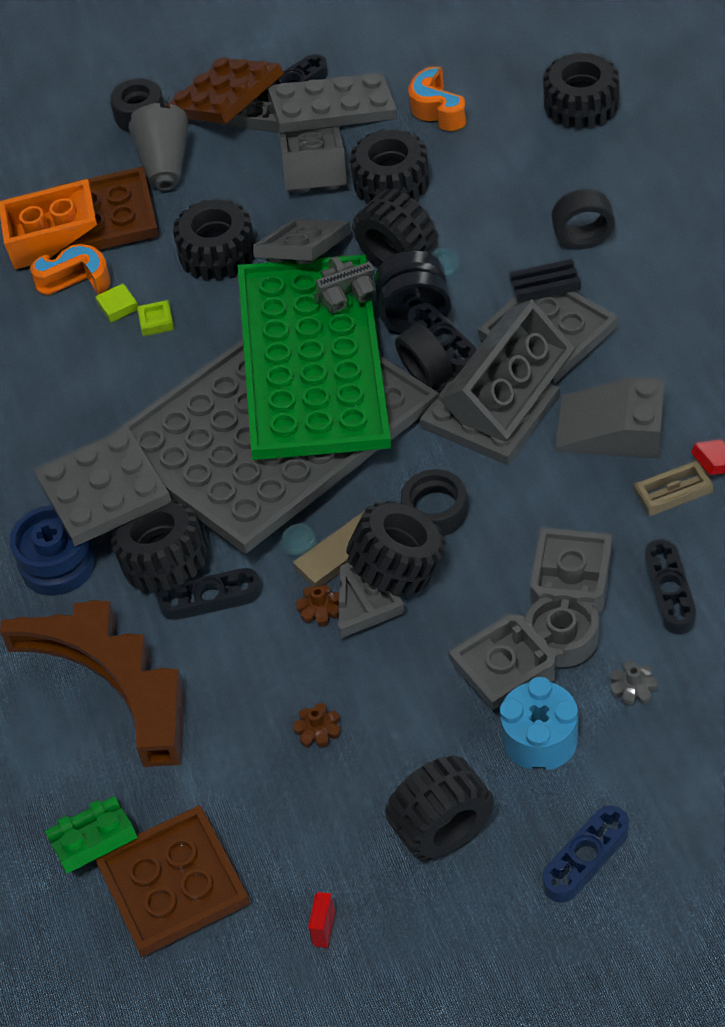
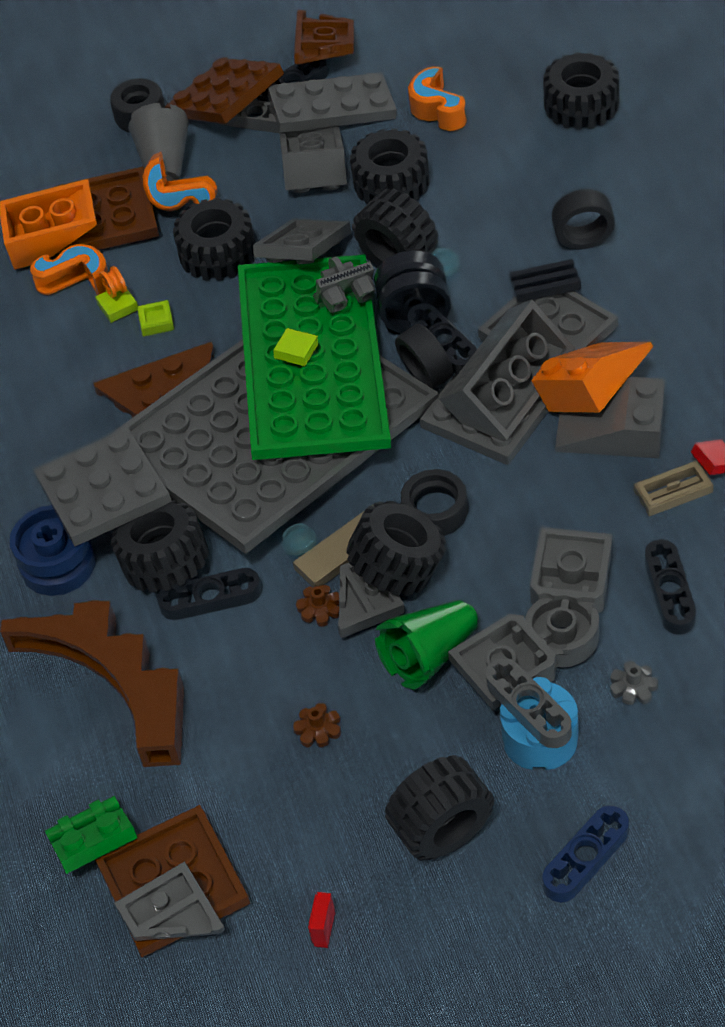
(113, 281): none -> orange bush
(144, 385): none -> reddish brown wing
(169, 908): none -> dark grey wing
(175, 193): none -> orange animal
(295, 347): none -> lime tile
(322, 37): none -> reddish brown wing
(420, 641): none -> green cone
(532, 718): none -> dark grey beam
(588, 376): none -> orange slope

